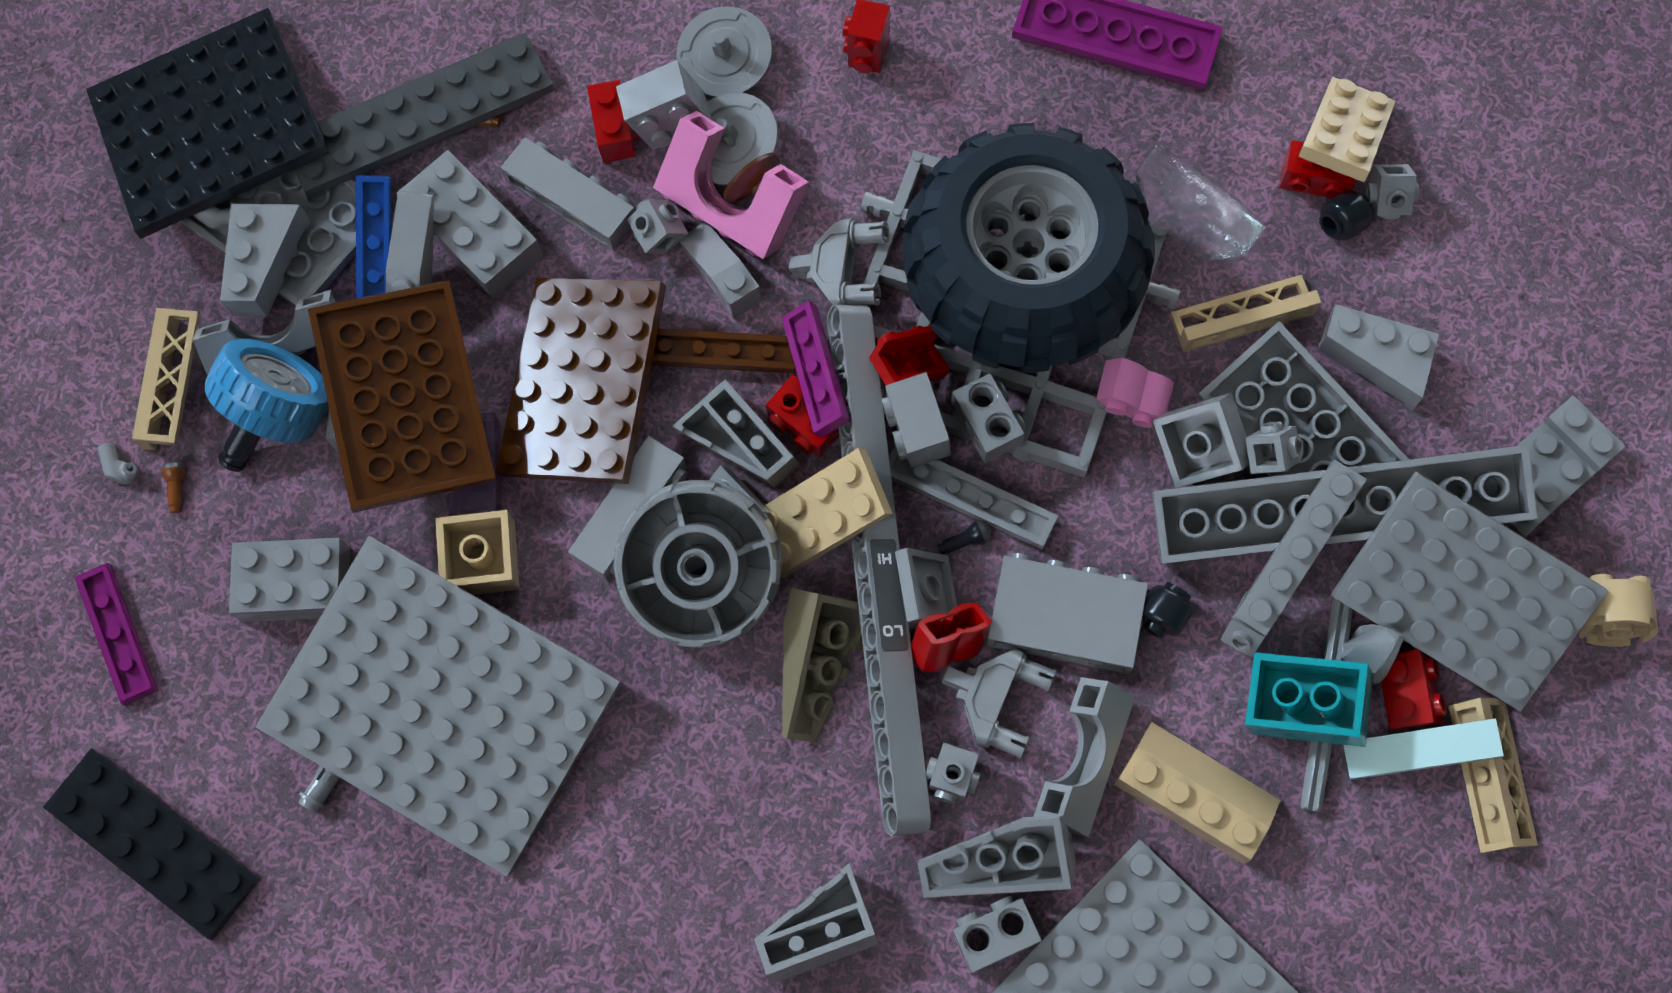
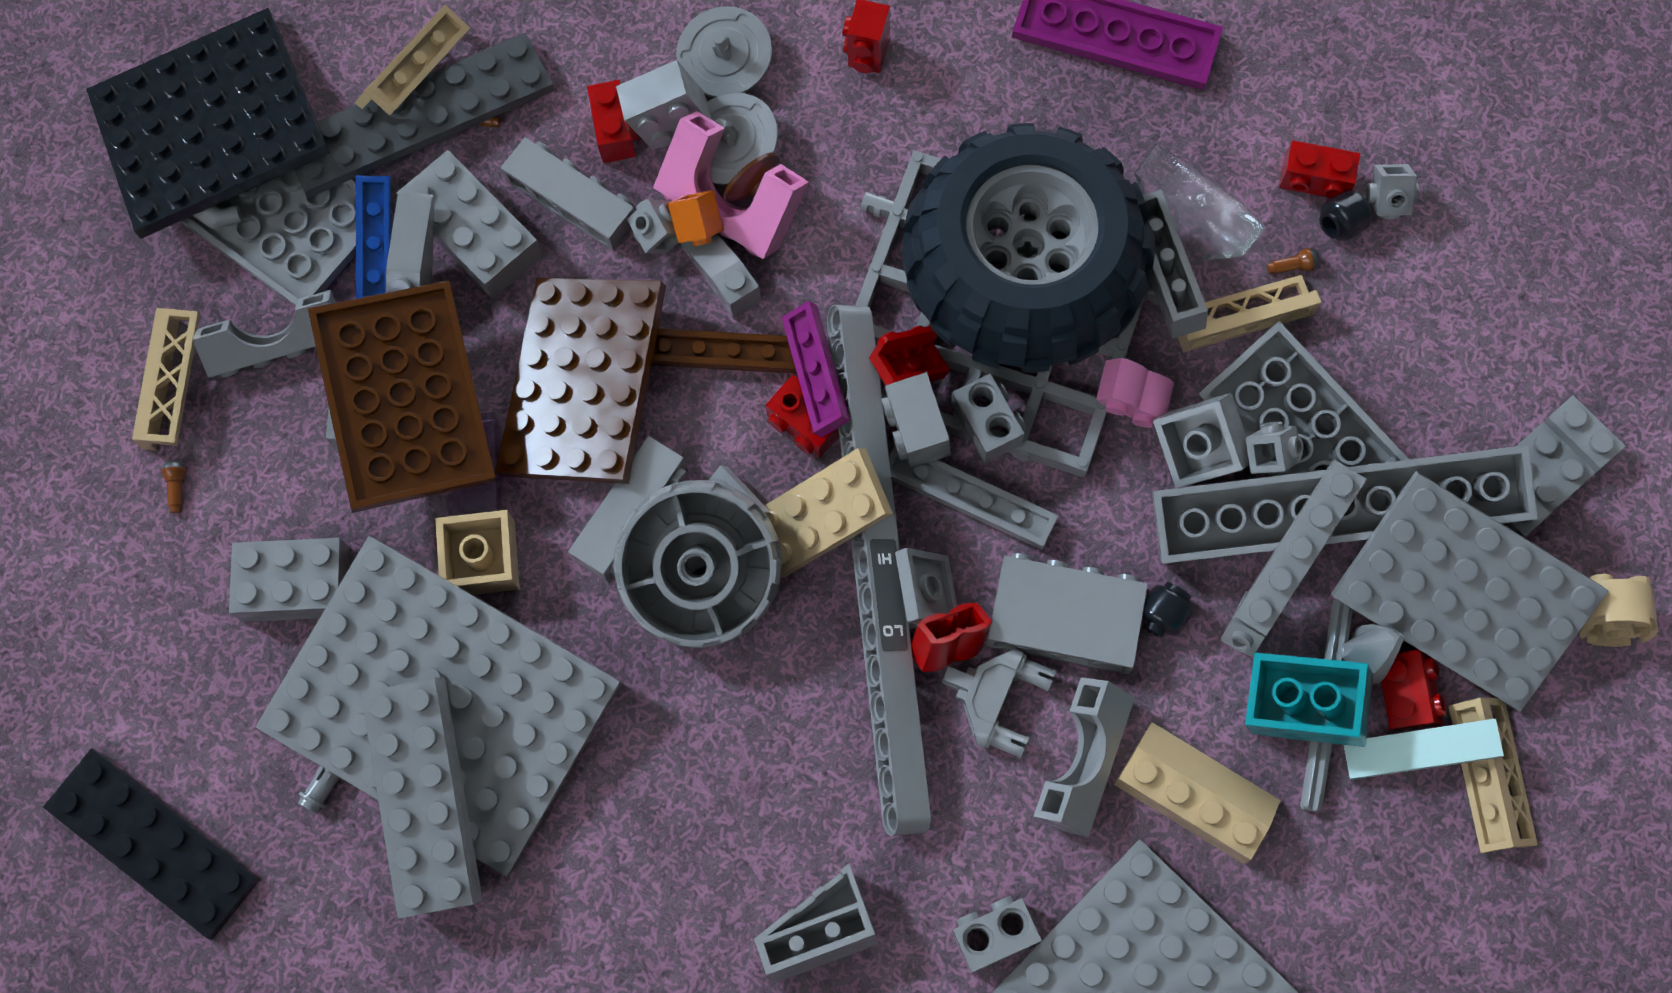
(115, 469): light grey arm -> none
(116, 634): magenta tile -> none
(257, 254): light grey wedge -> none
(265, 396): dark azure wheel -> none
(415, 61): none -> tan fence
(421, 797): none -> light grey brick
(696, 217): none -> orange brick
(735, 433): light grey wedge -> none
(816, 648): dark tan wedge -> none
(833, 262): light grey connector -> none
(957, 761): light grey brick -> none
(976, 534): black piece -> none
(1009, 859): light grey wedge -> none
(1172, 273): none -> light grey brick
(1306, 260): none -> dark orange piece
(1347, 129): tan plate -> none
(1382, 351): light grey wedge -> none

